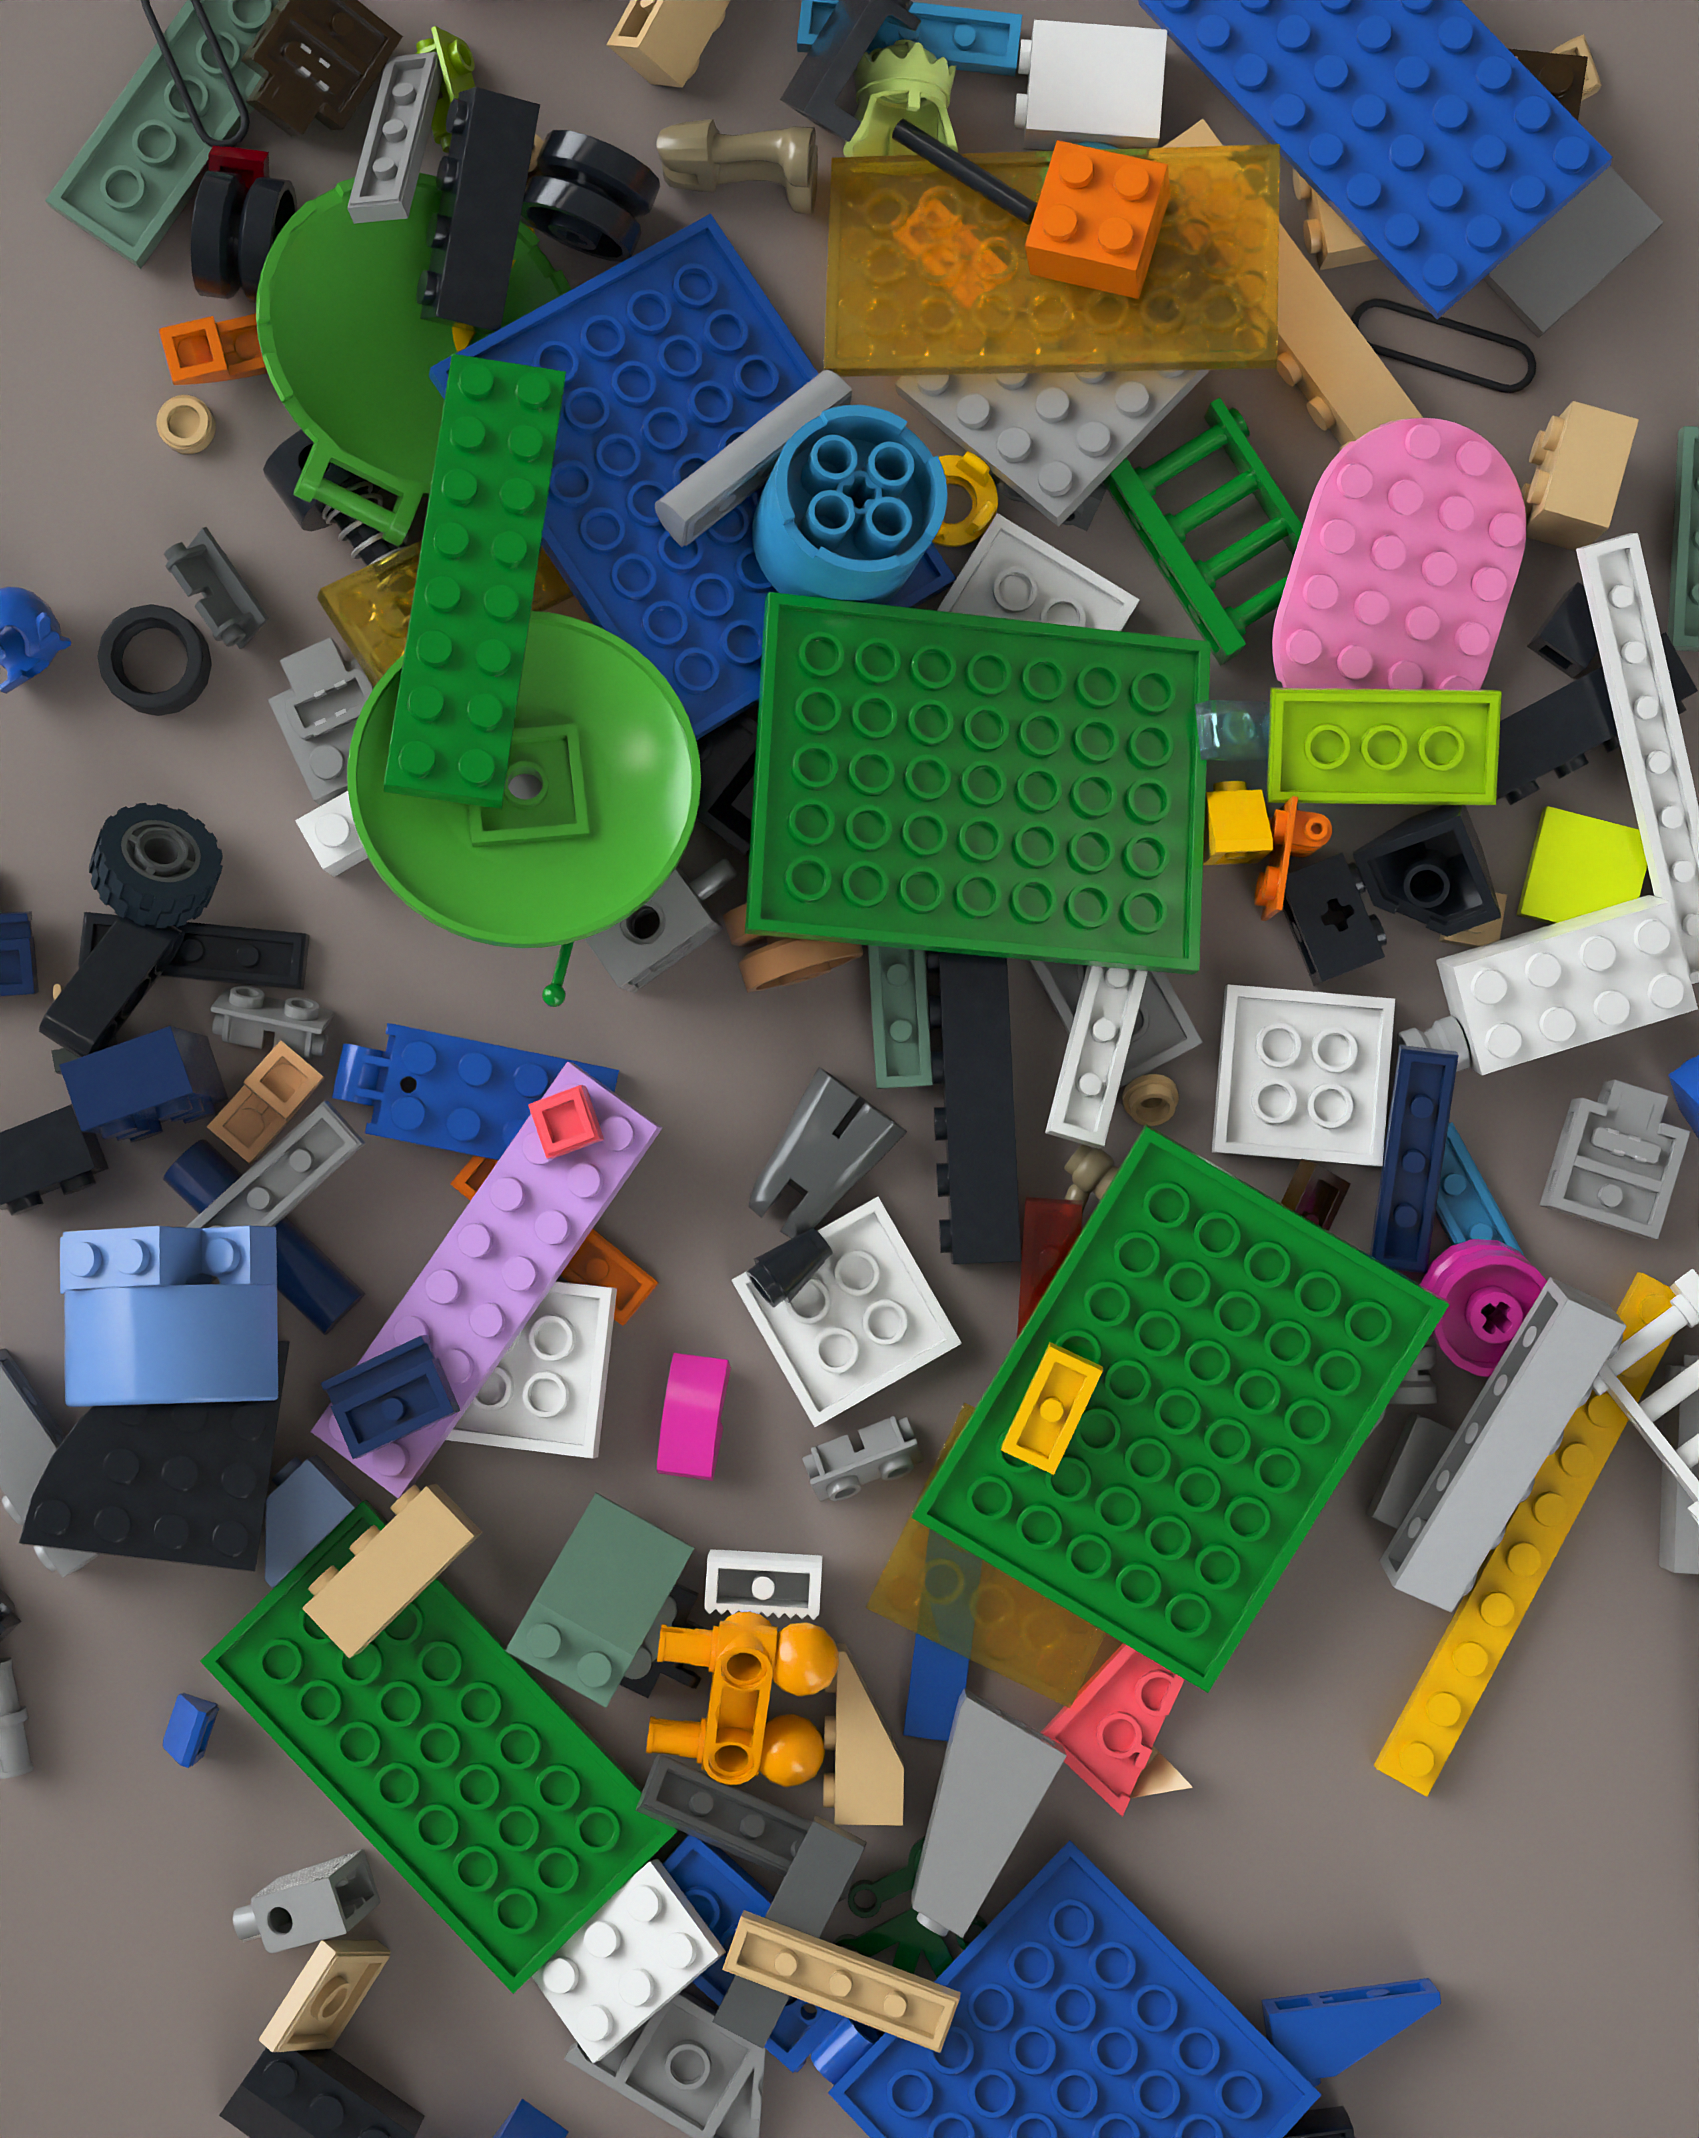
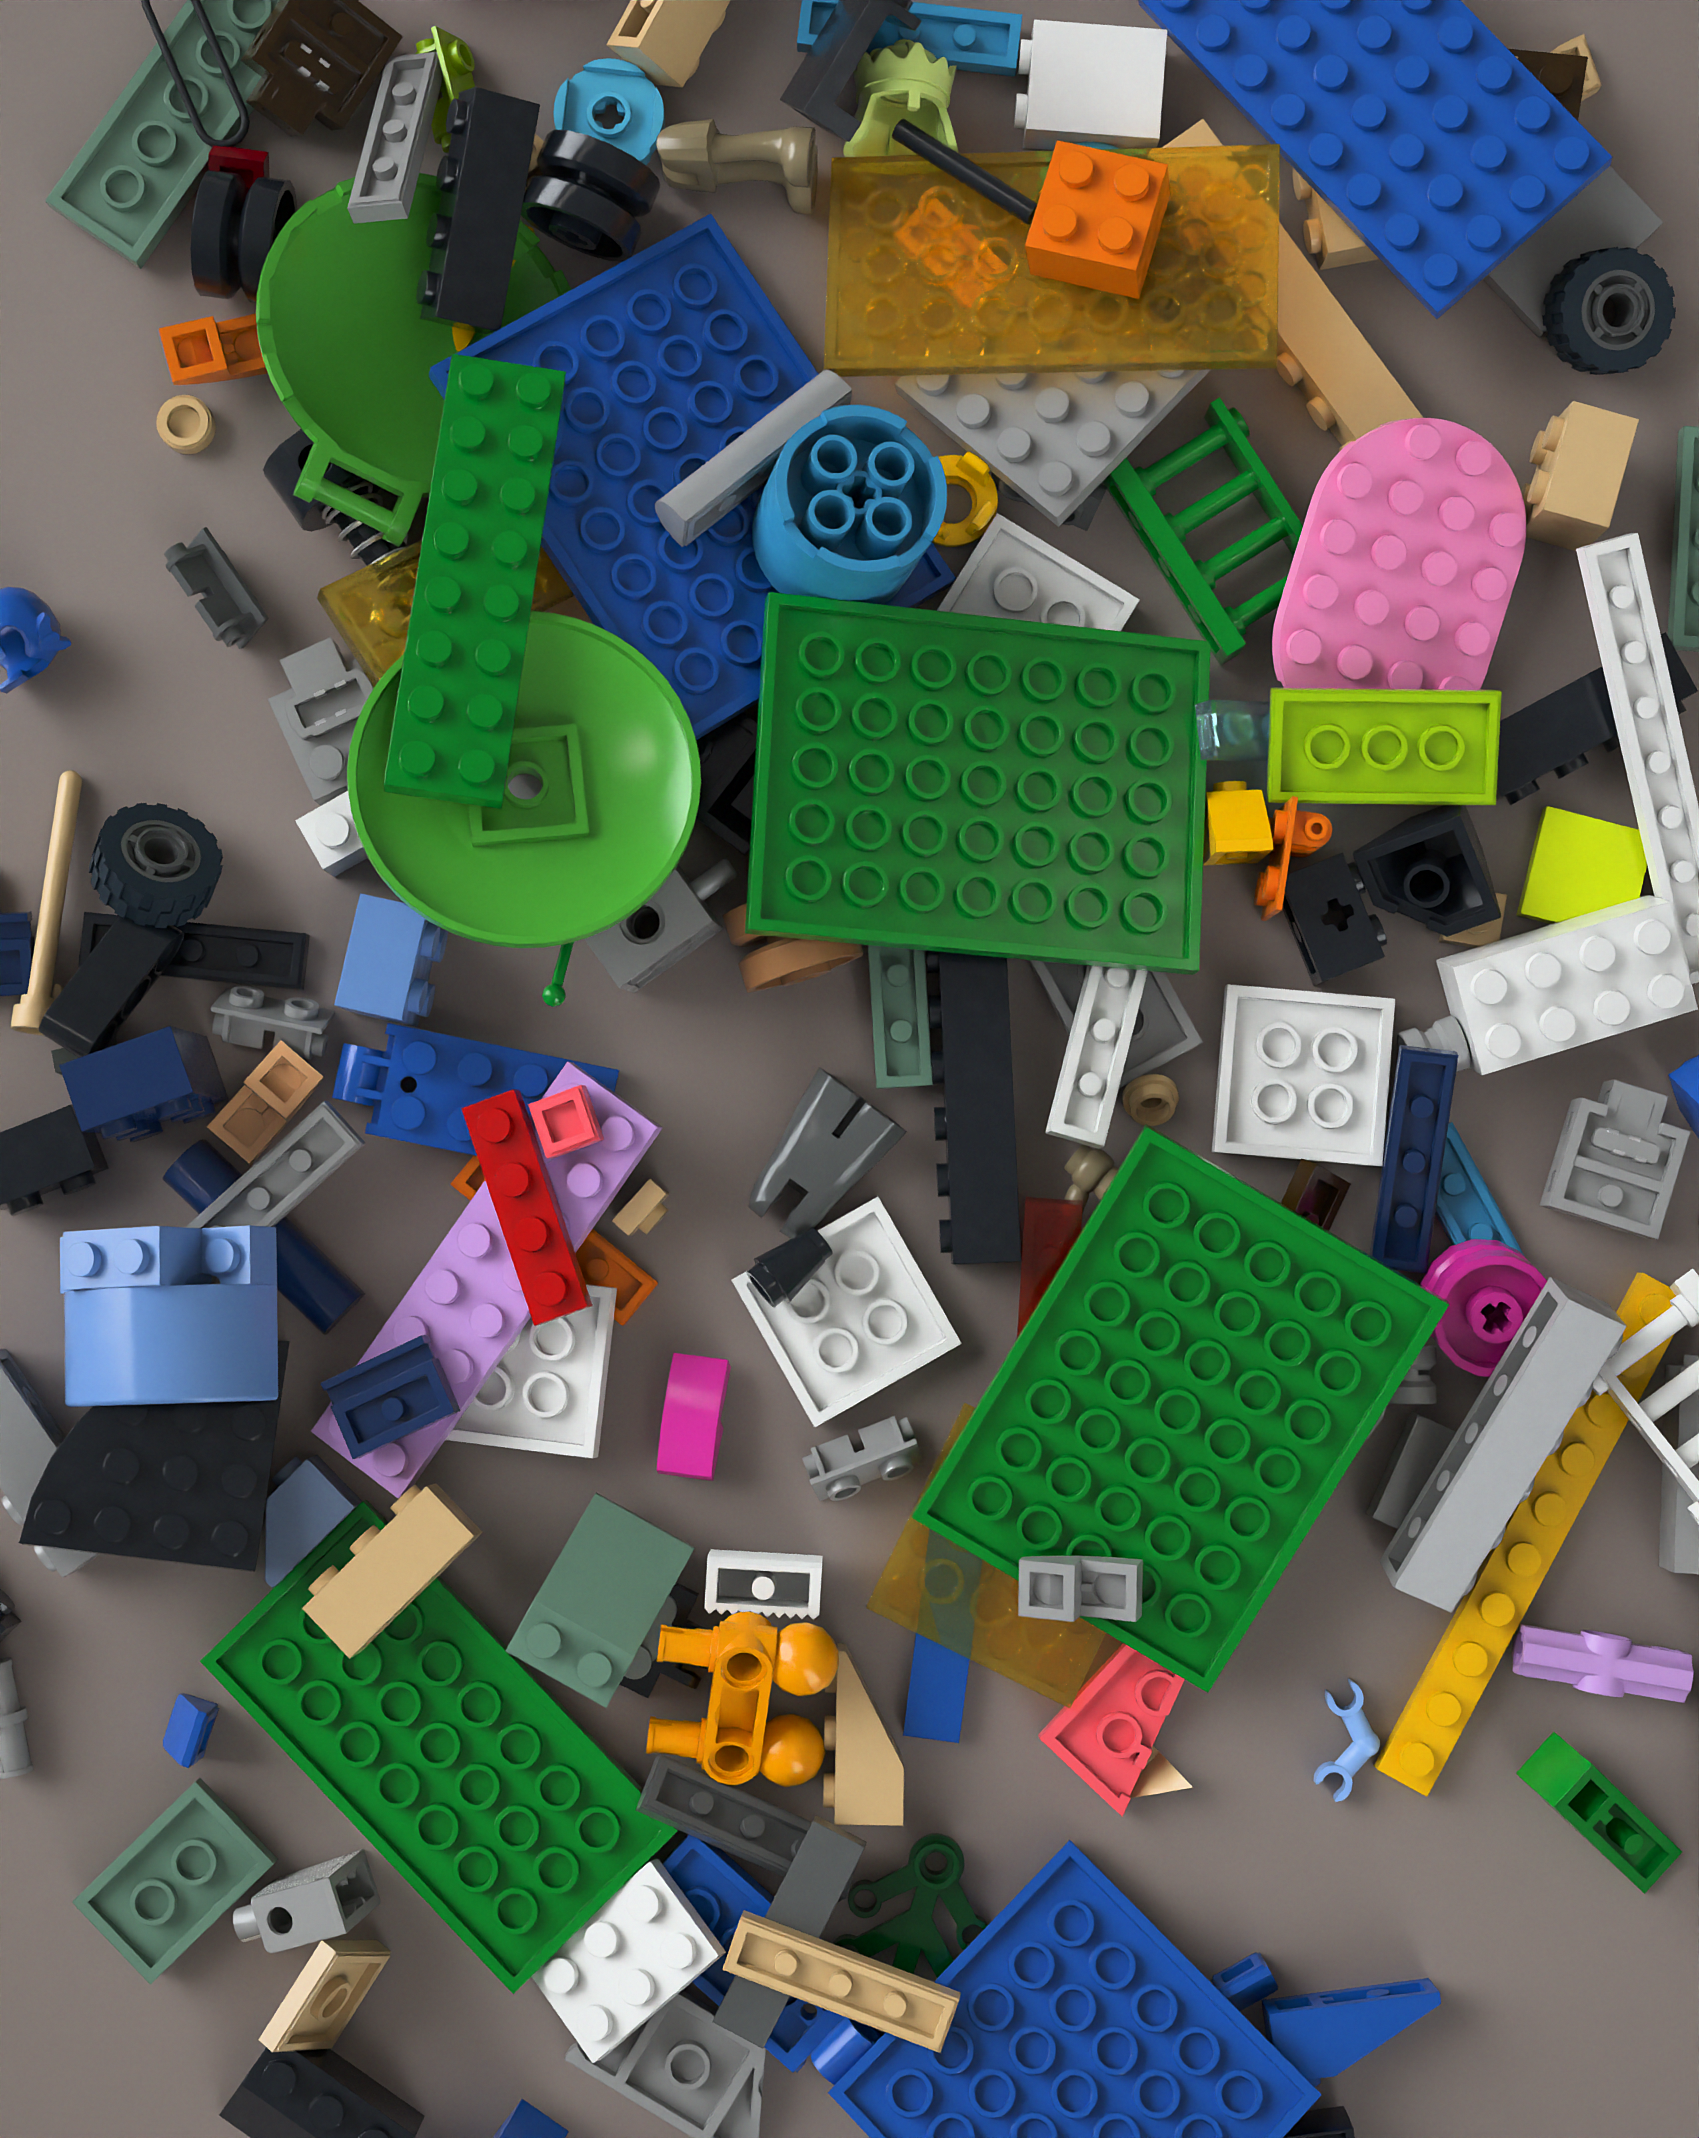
(34, 1004): none -> tan piece
(119, 635): black tyre -> none
(175, 1880): none -> sand green plate
(390, 962): none -> medium blue brick
(527, 1207): none -> red plate
(617, 84): none -> medium azure plate
(643, 1209): none -> tan plate
(983, 1802): light grey slope -> none
(1052, 1408): yellow plate -> none
(1080, 1586): none -> light grey slope
(1246, 1981): none -> blue slope
(1364, 1742): none -> light blue arm
(1456, 326): black piece -> none
(1567, 634): black brick -> none
(1599, 1812): none -> green slope
(1602, 1663): none -> lavender piece
(1641, 311): none -> black wheel

